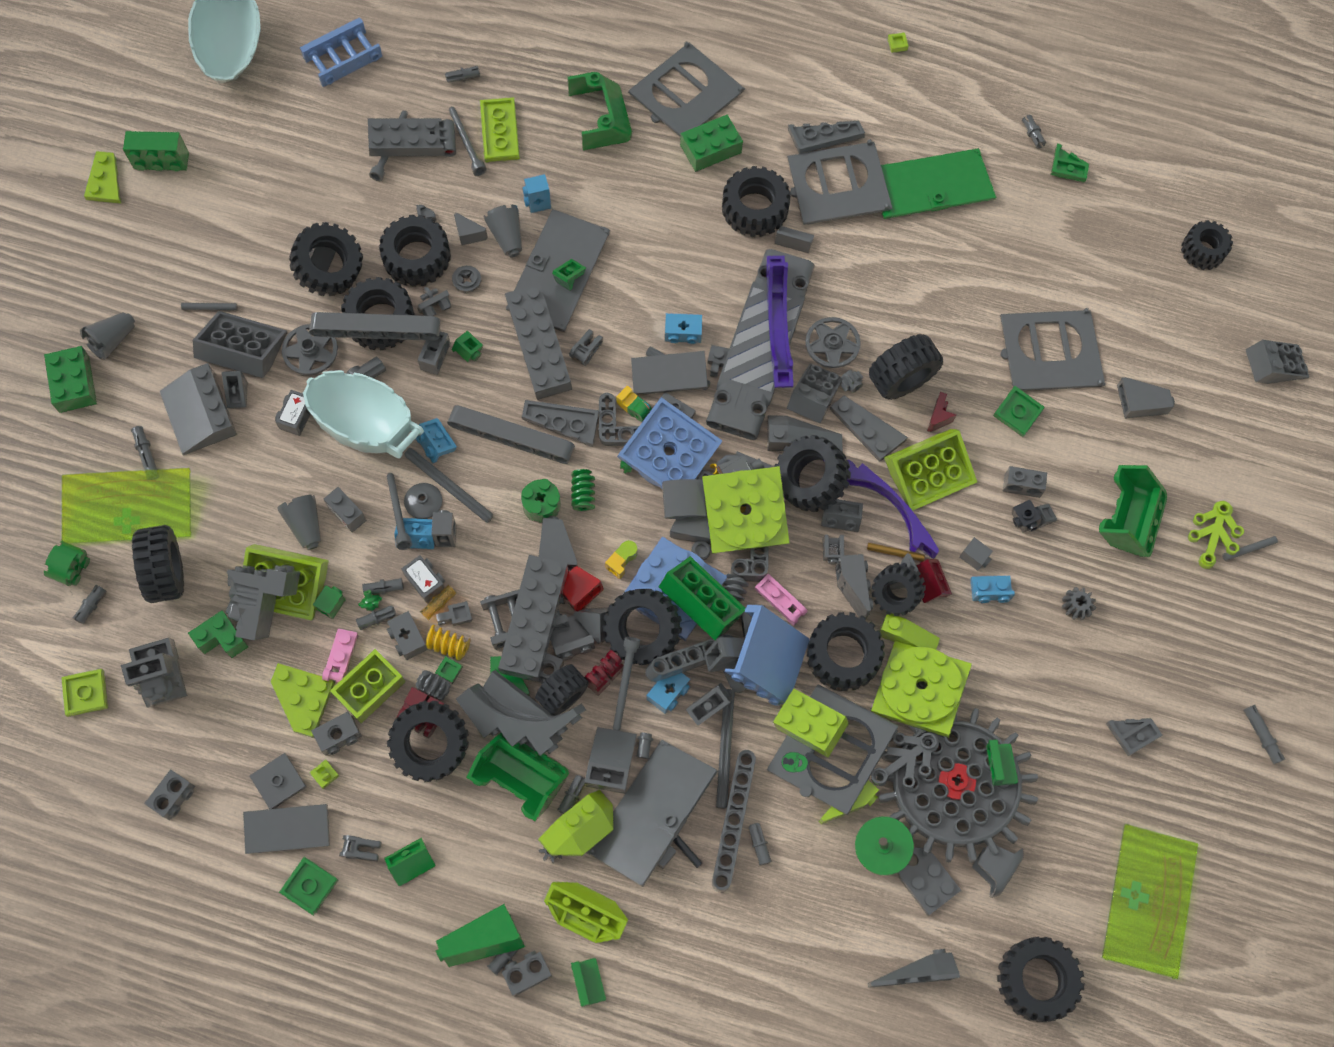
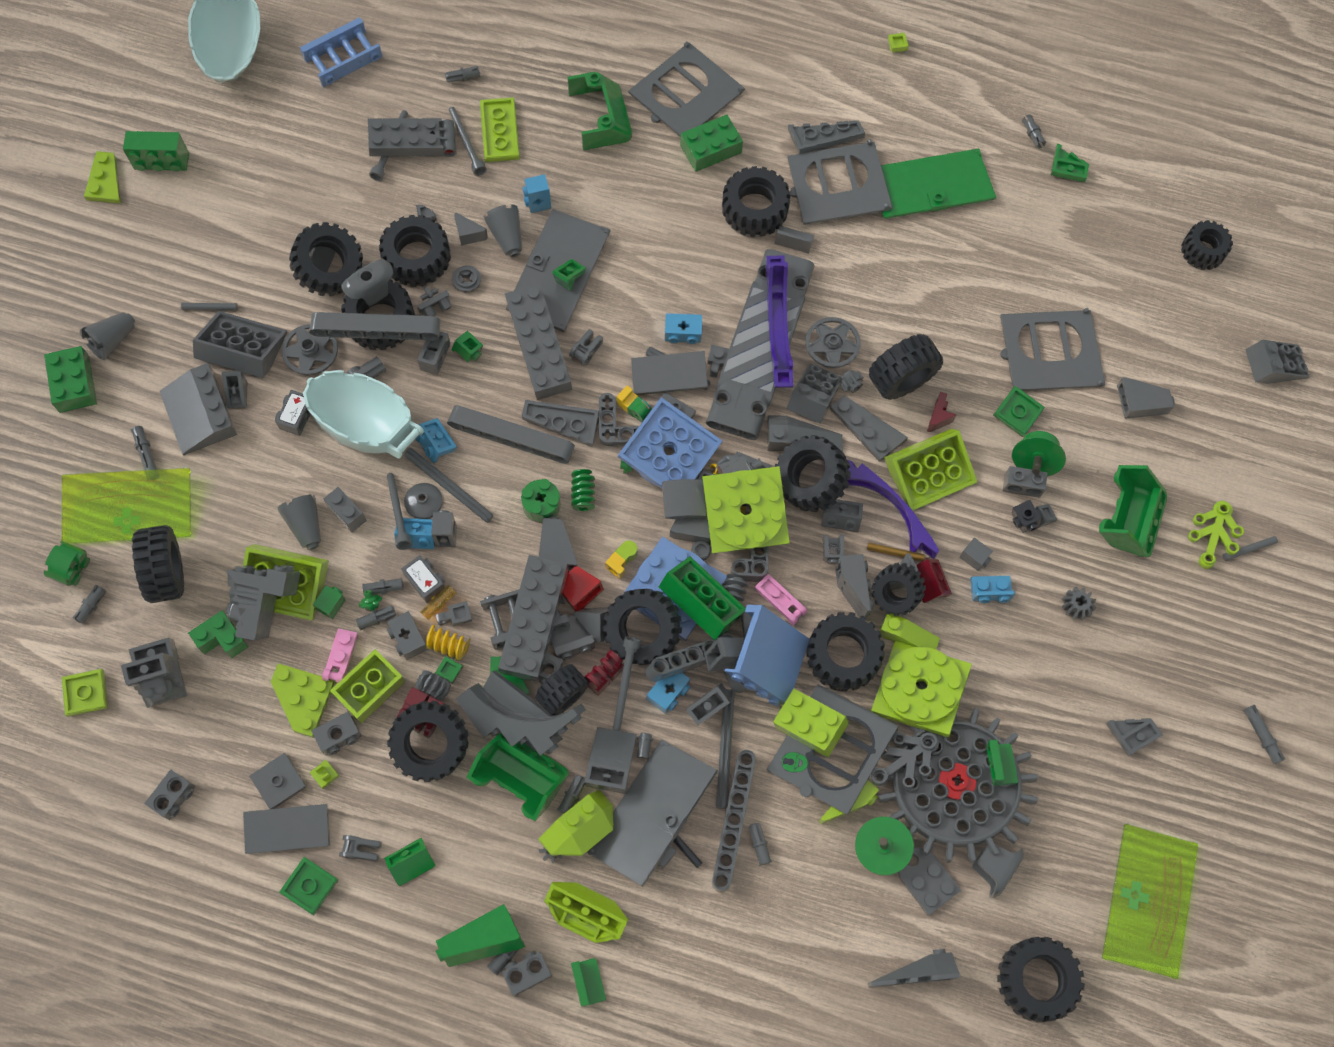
(369, 282): none -> dark grey piece
(1039, 453): none -> green piece

